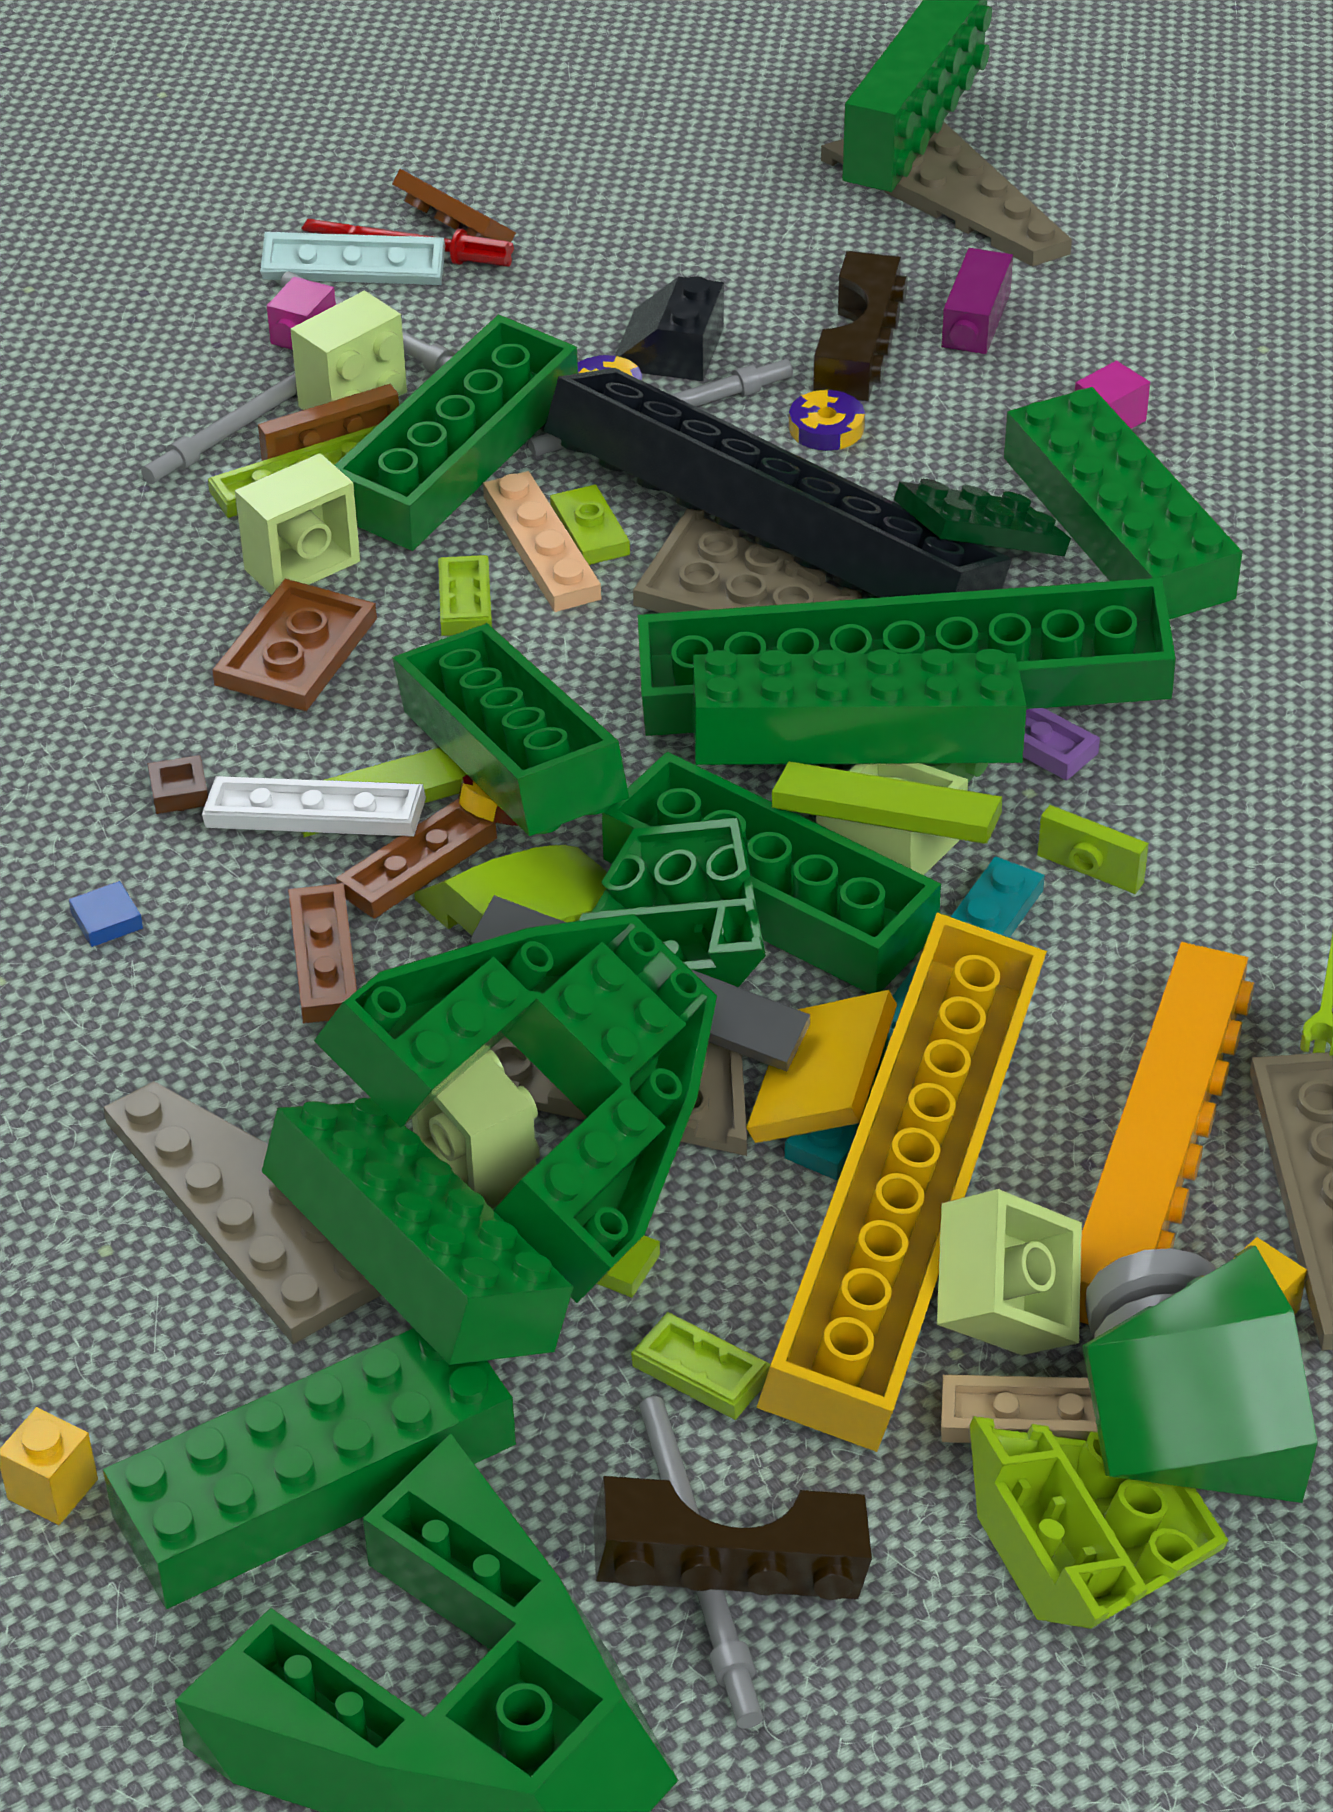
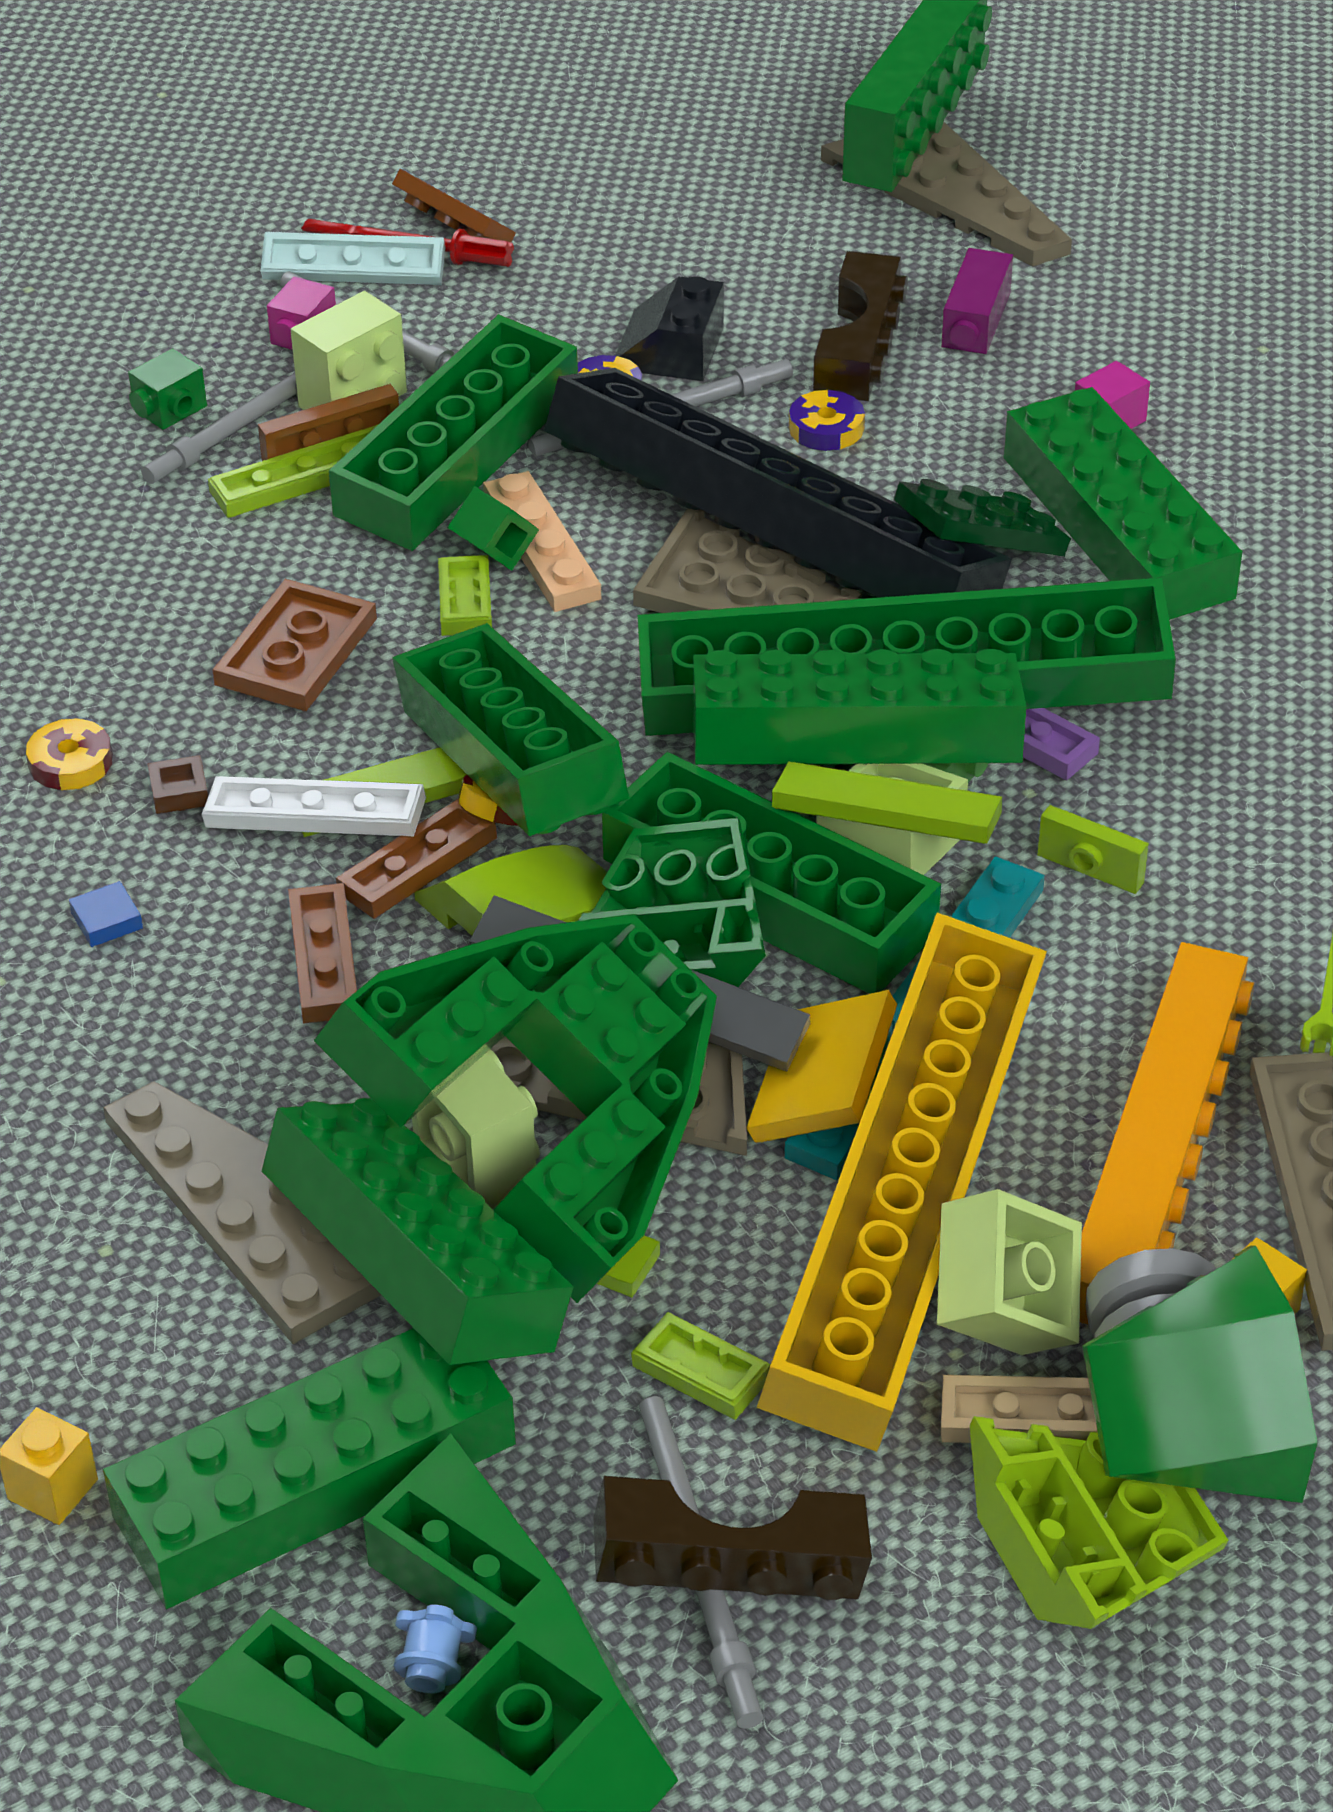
(69, 754): none -> yellow piece
(167, 389): none -> green brick
(298, 524): yellowish green brick -> none
(431, 1647): none -> light blue brick
(493, 528): none -> green brick
(591, 524): lime plate -> none

